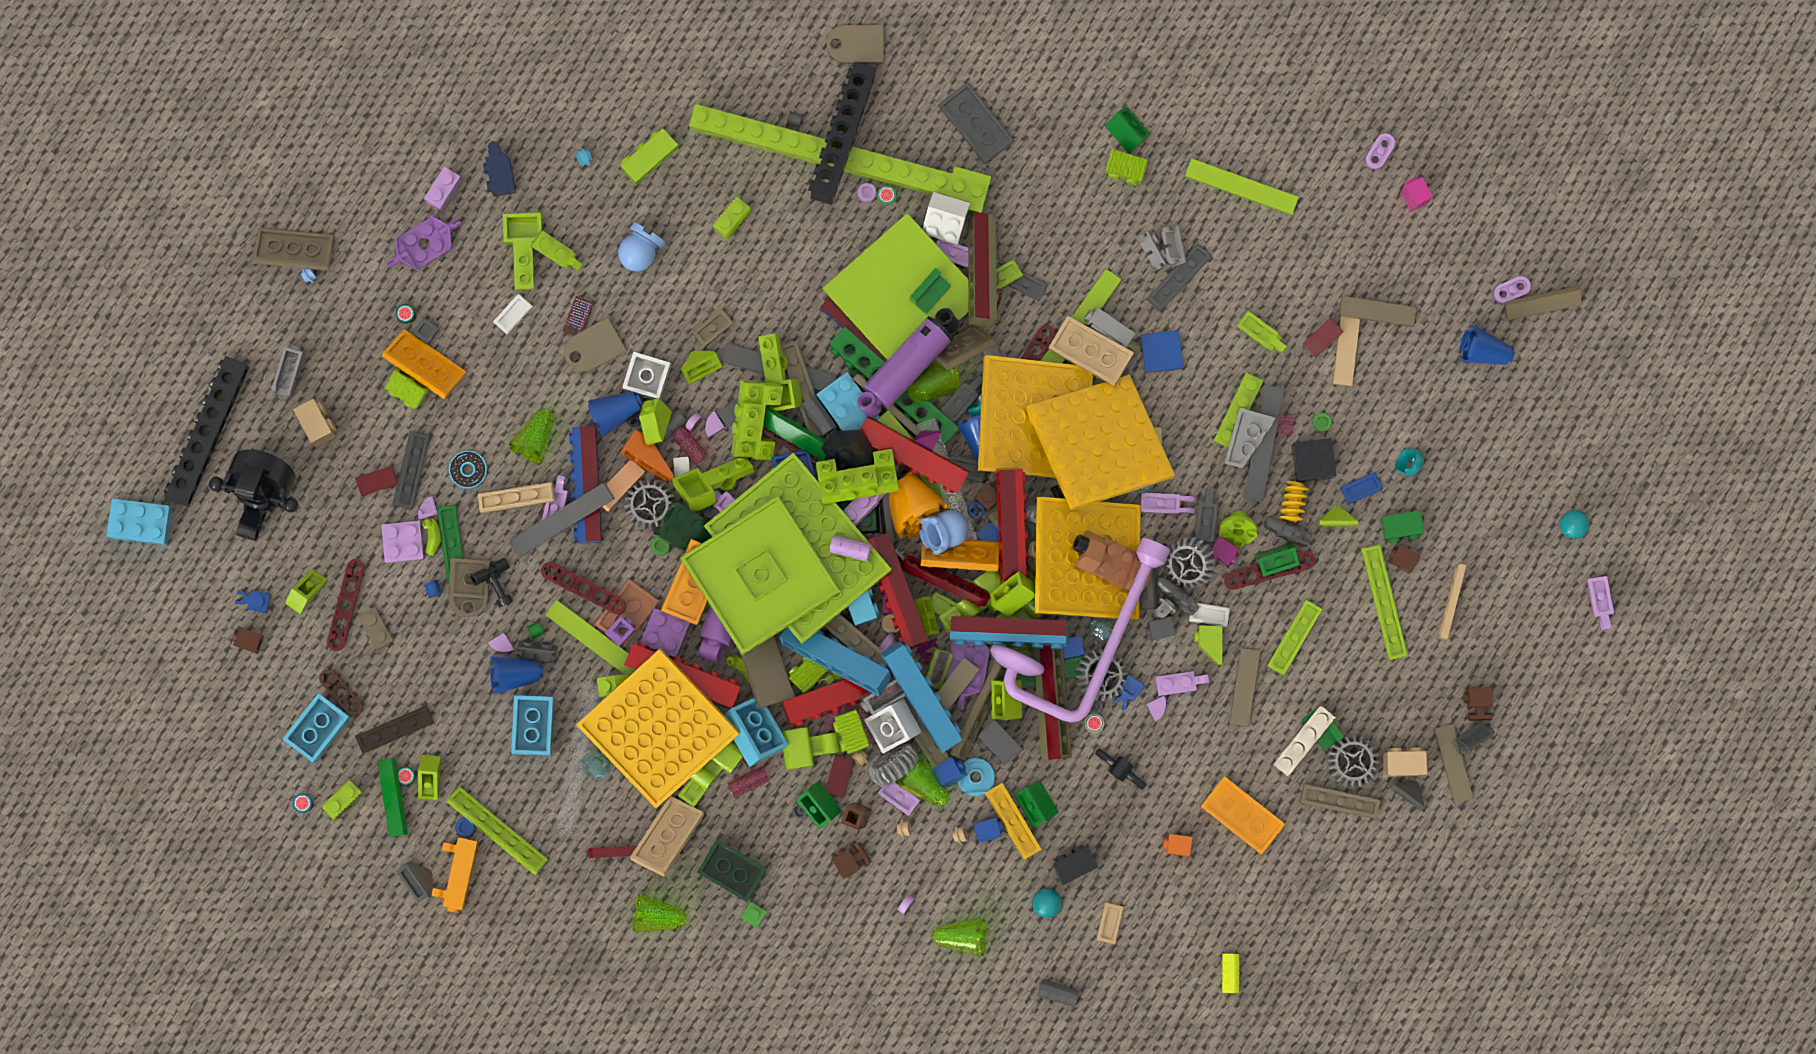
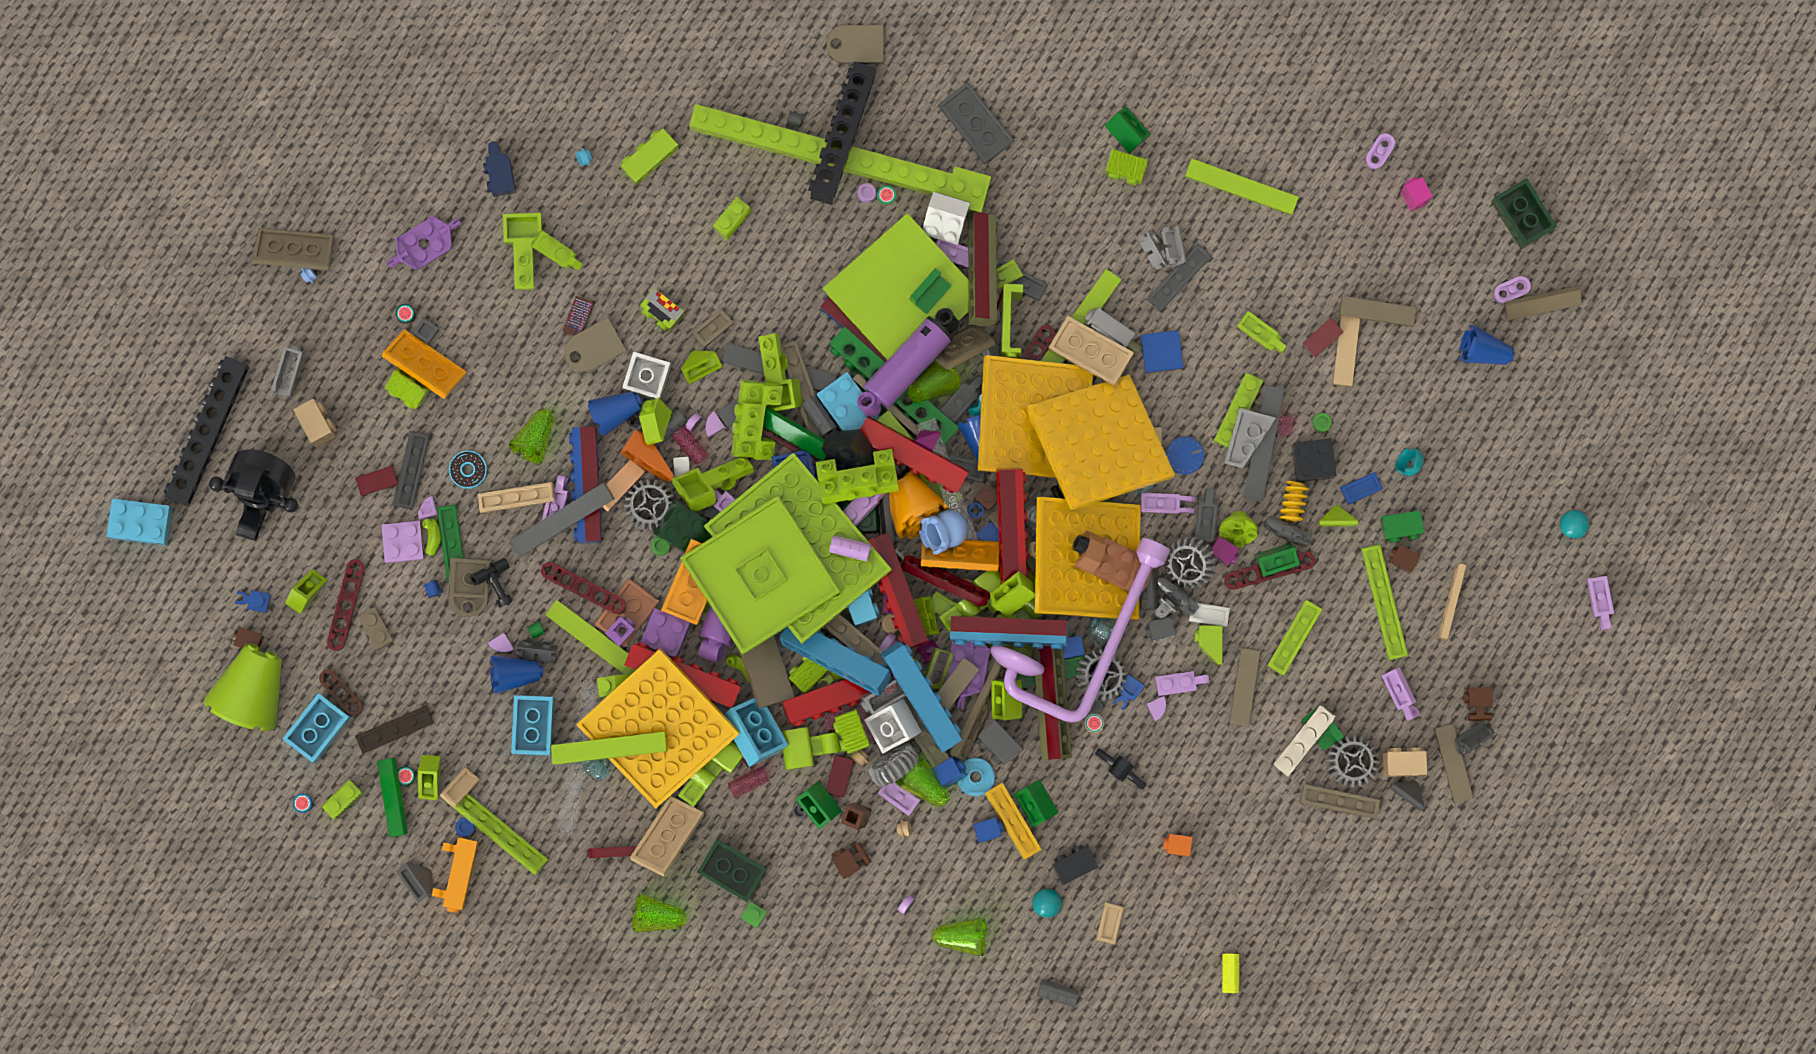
(248, 690): none -> lime cone
(443, 189): lavender brick -> none
(459, 787): none -> tan tile
(513, 314): white tile -> none
(609, 748): none -> lime tile
(638, 250): light blue tile -> none
(662, 310): none -> brick
(960, 834): tan plate -> none
(1010, 292): none -> lime panel
(1185, 455): none -> blue tile
(1242, 815): light orange plate -> none
(1401, 693): none -> lavender plate
(1523, 213): none -> dark green brick

